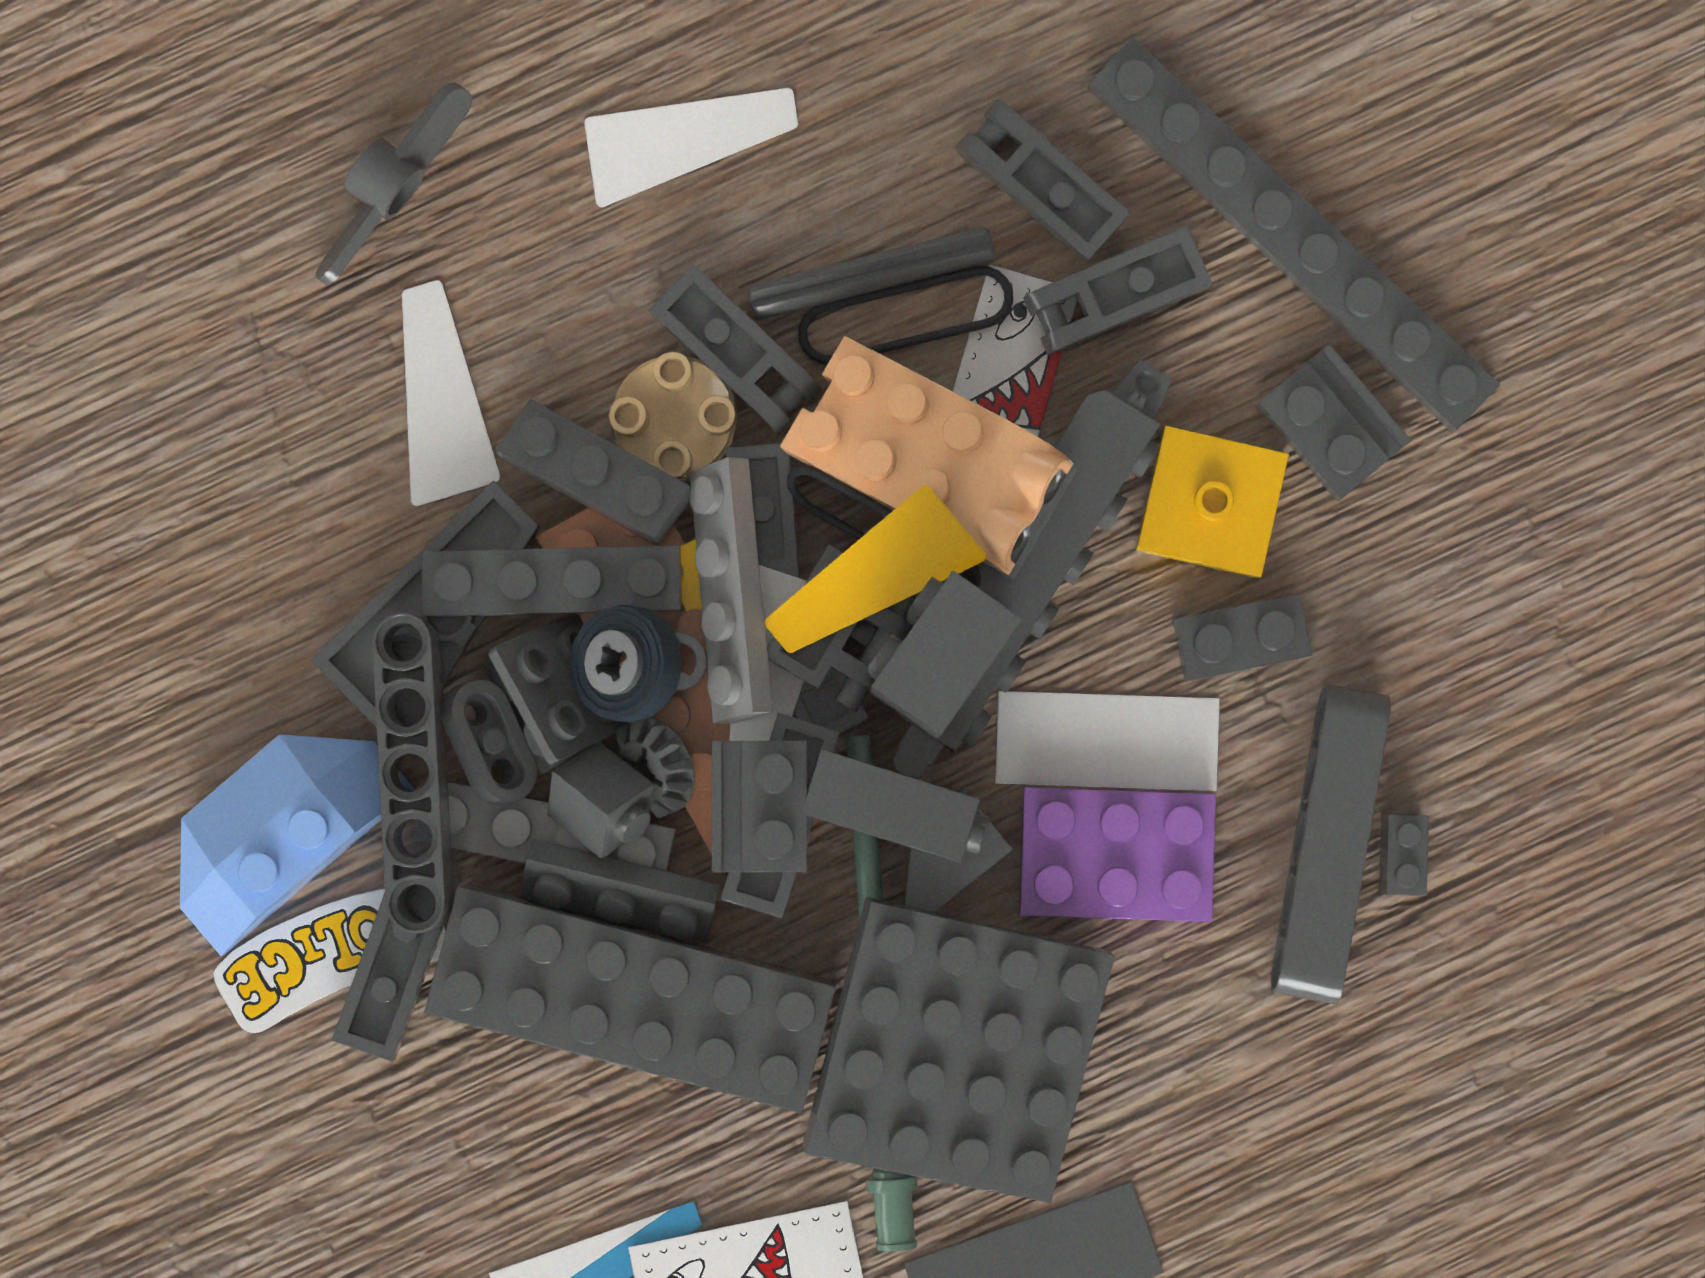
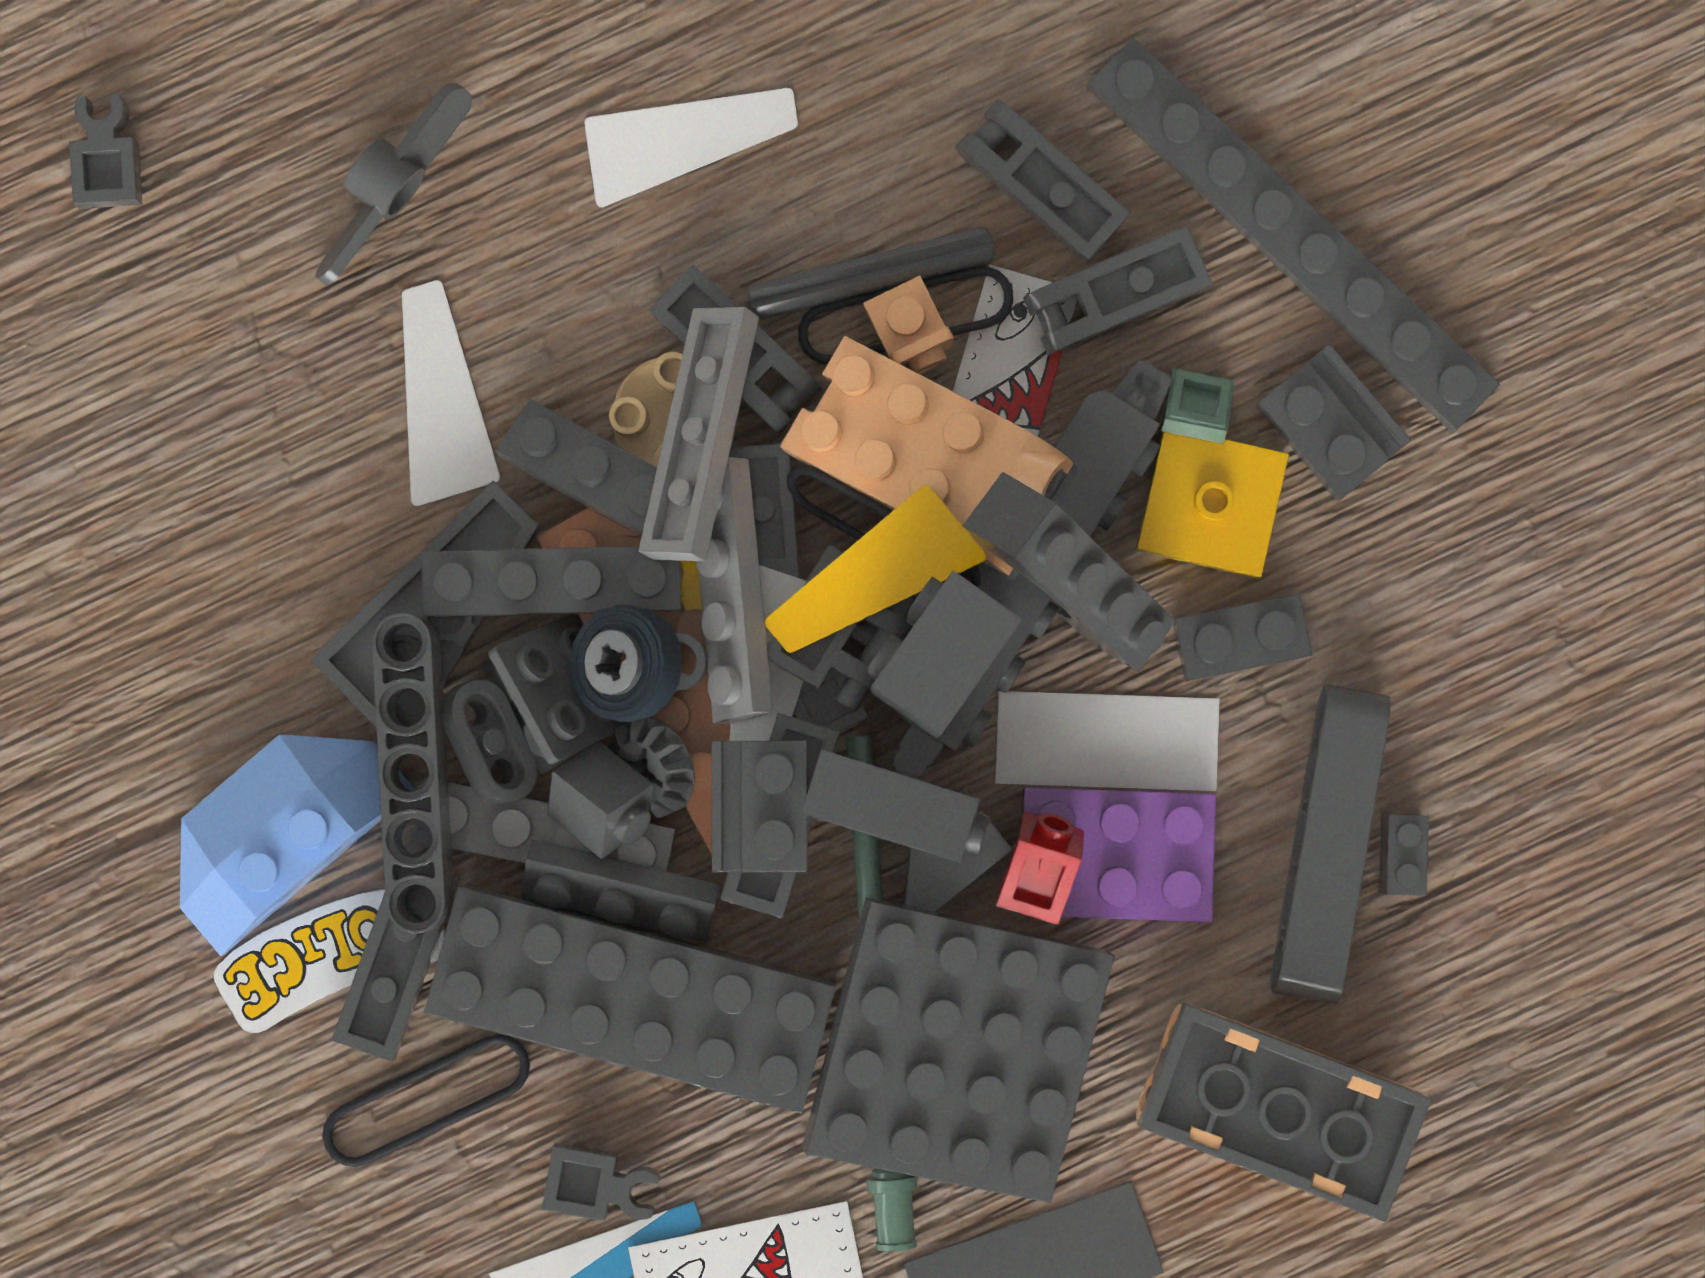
(104, 165): none -> dark grey plate
(438, 1124): none -> black piece
(585, 1183): none -> dark grey plate
(699, 434): none -> light grey plate
(910, 326): none -> light nougat bracket
(1042, 867): none -> bracket
(1072, 569): none -> dark grey arch
(1198, 406): none -> sand green tile
(1282, 1110): none -> dark grey piece

